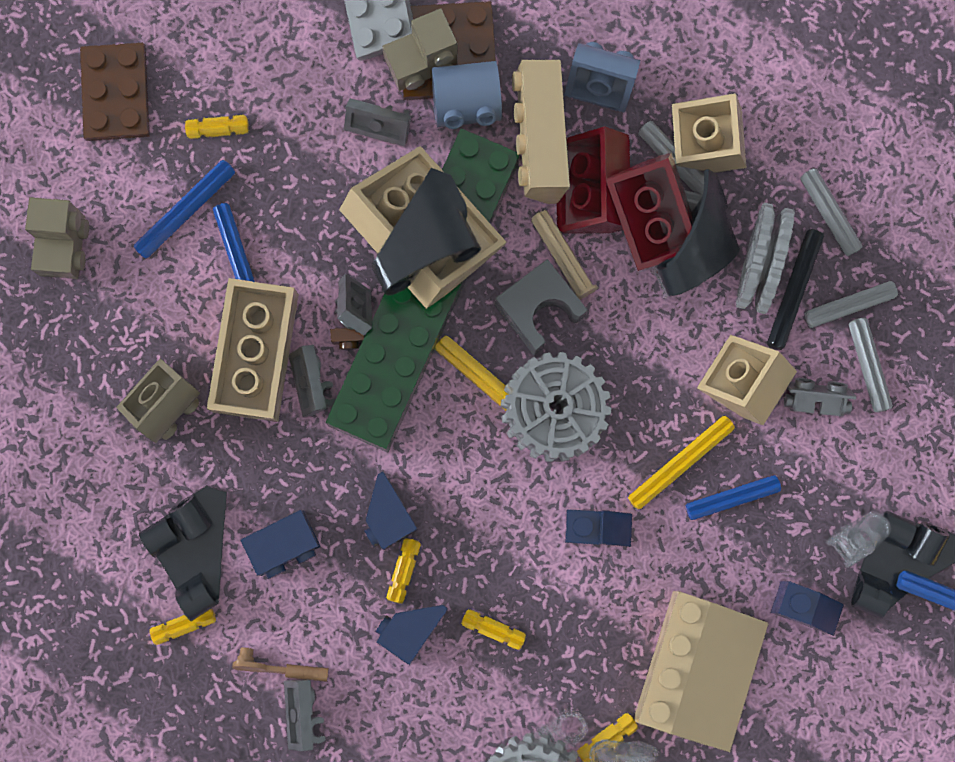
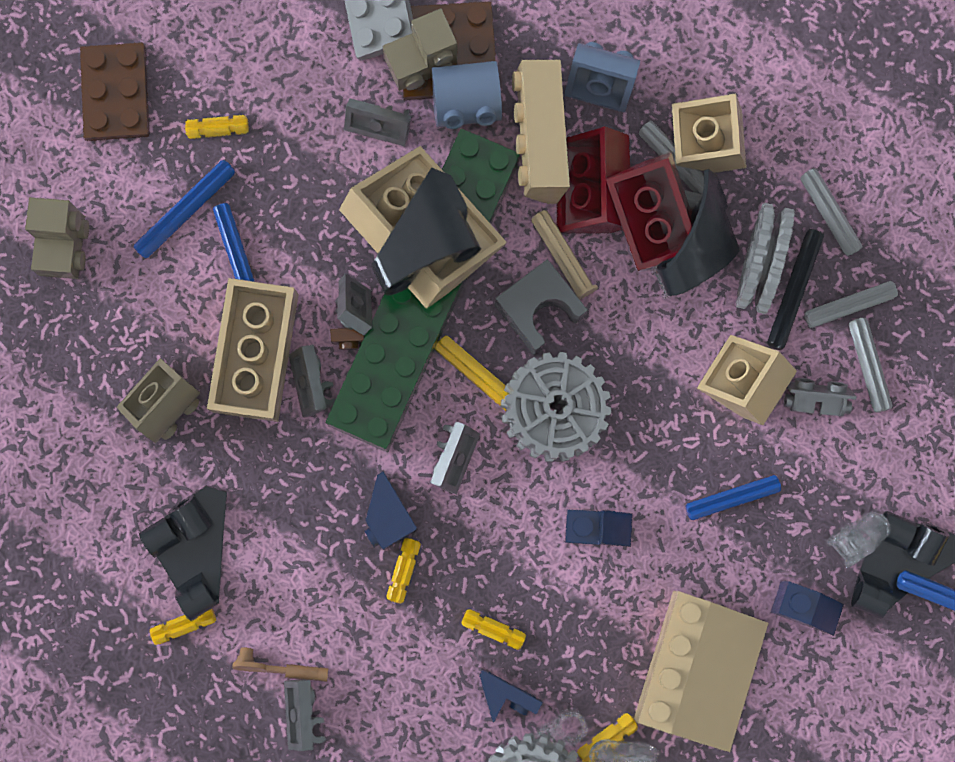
(280, 544): dark blue brick -> none
(408, 631): dark blue slope -> none
(456, 456): none -> flat silver plate
(498, 690): none -> dark blue slope
(681, 462): yellow axle -> none

